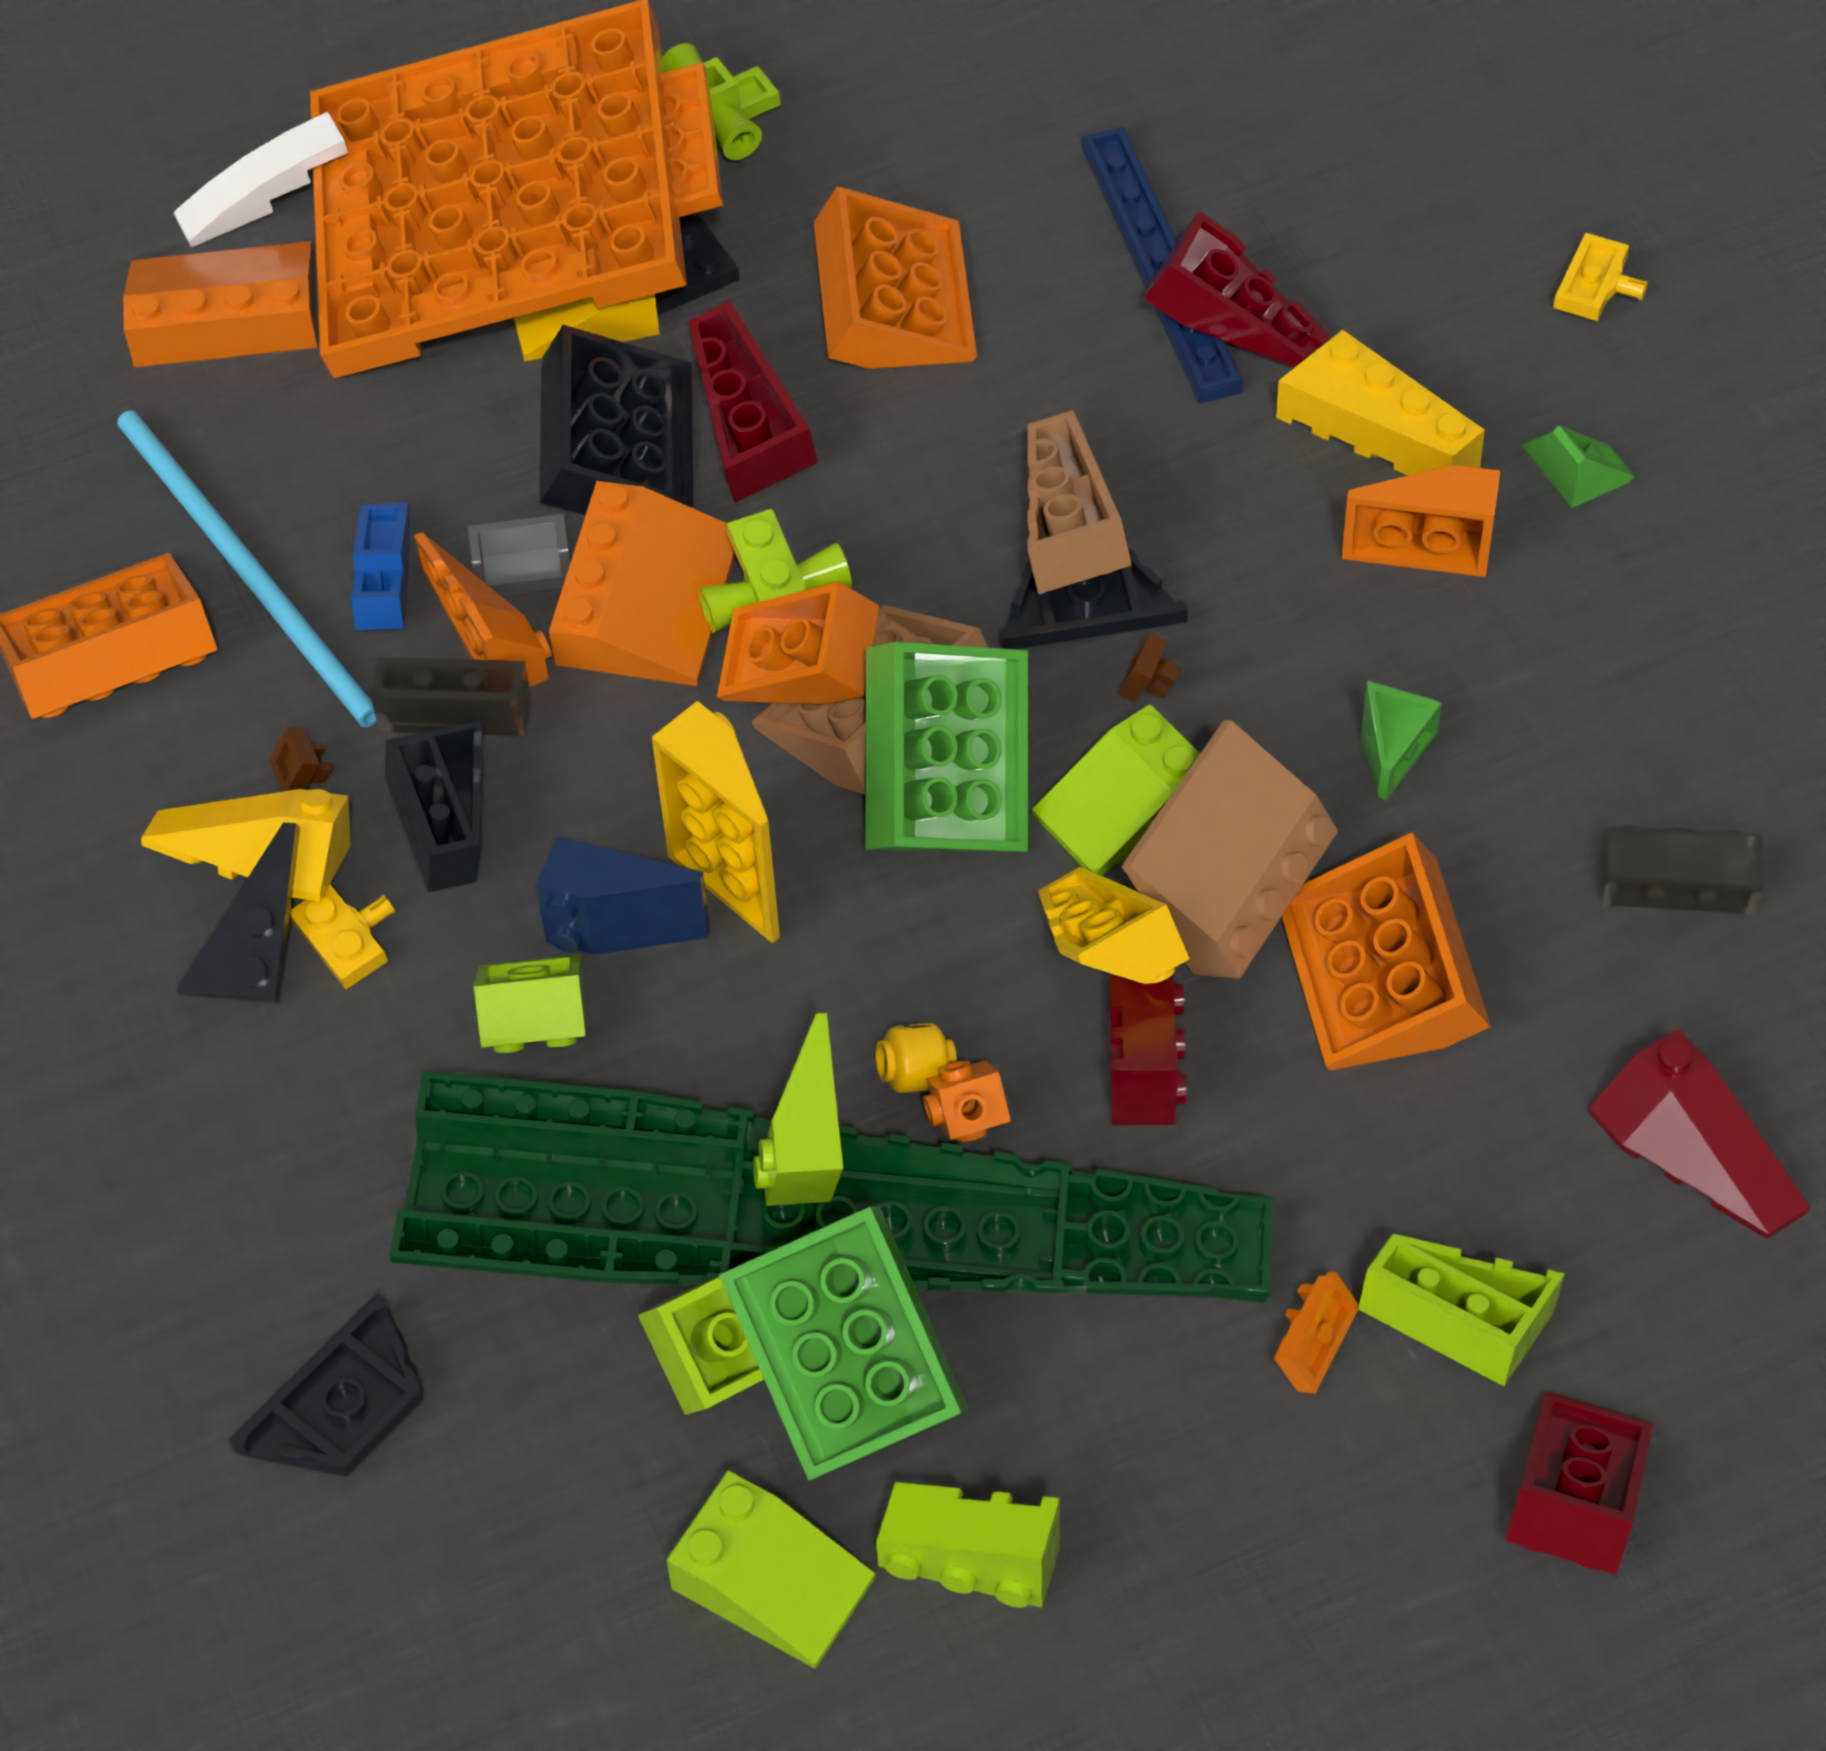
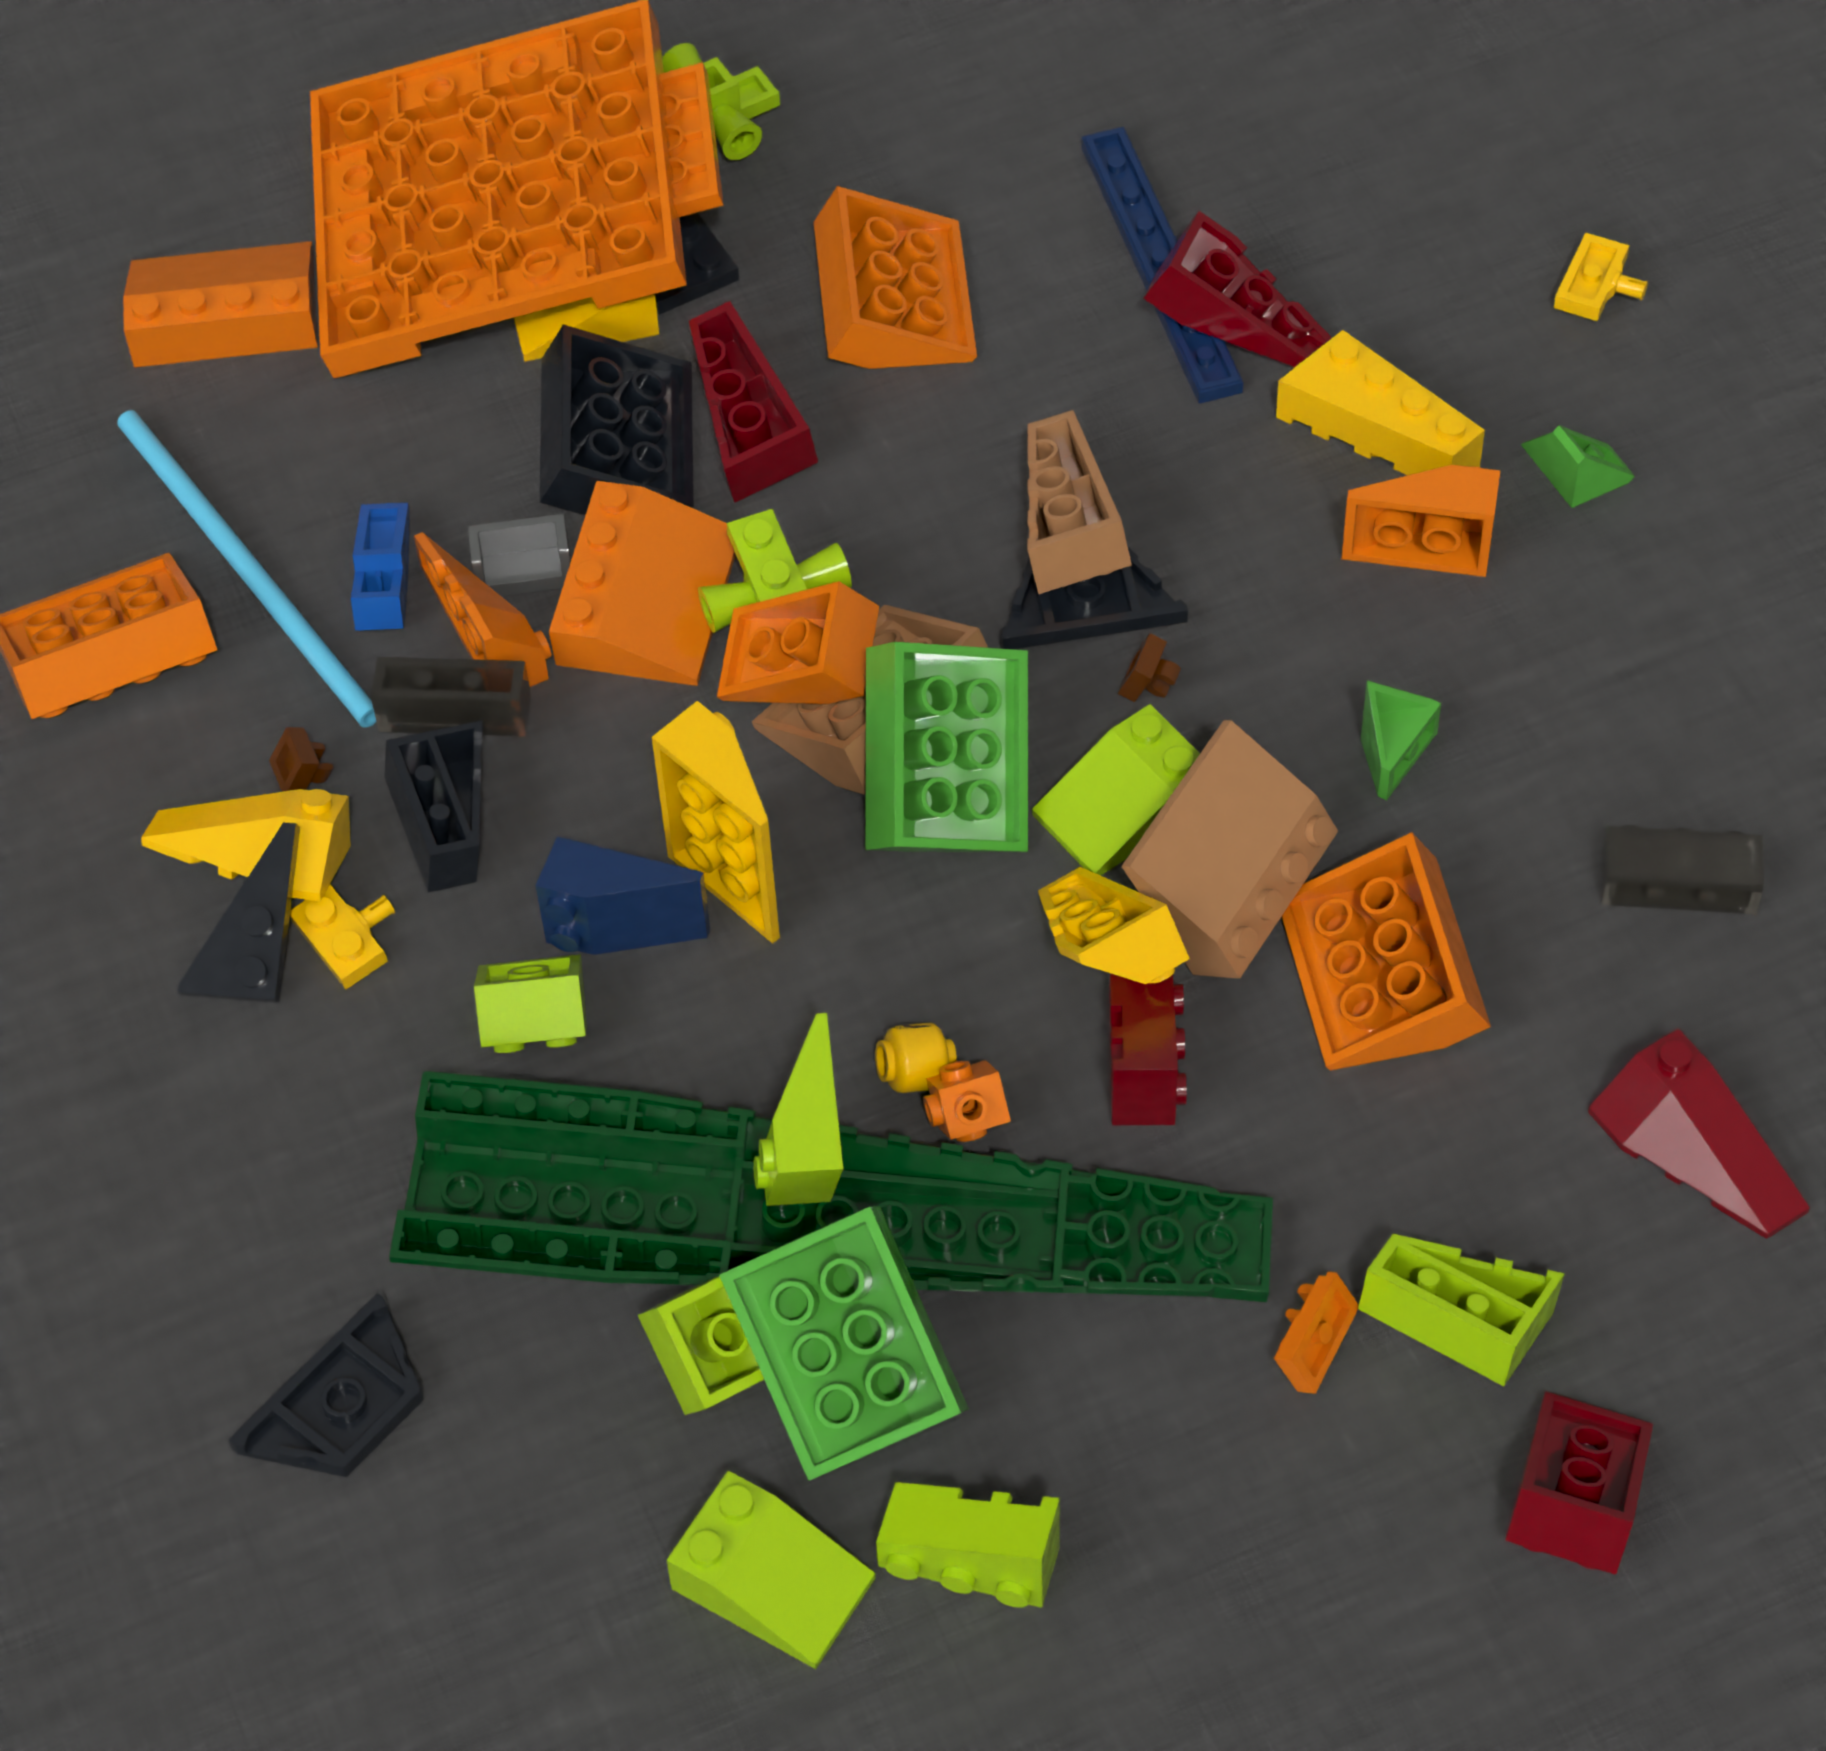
(248, 185): white slope -> none

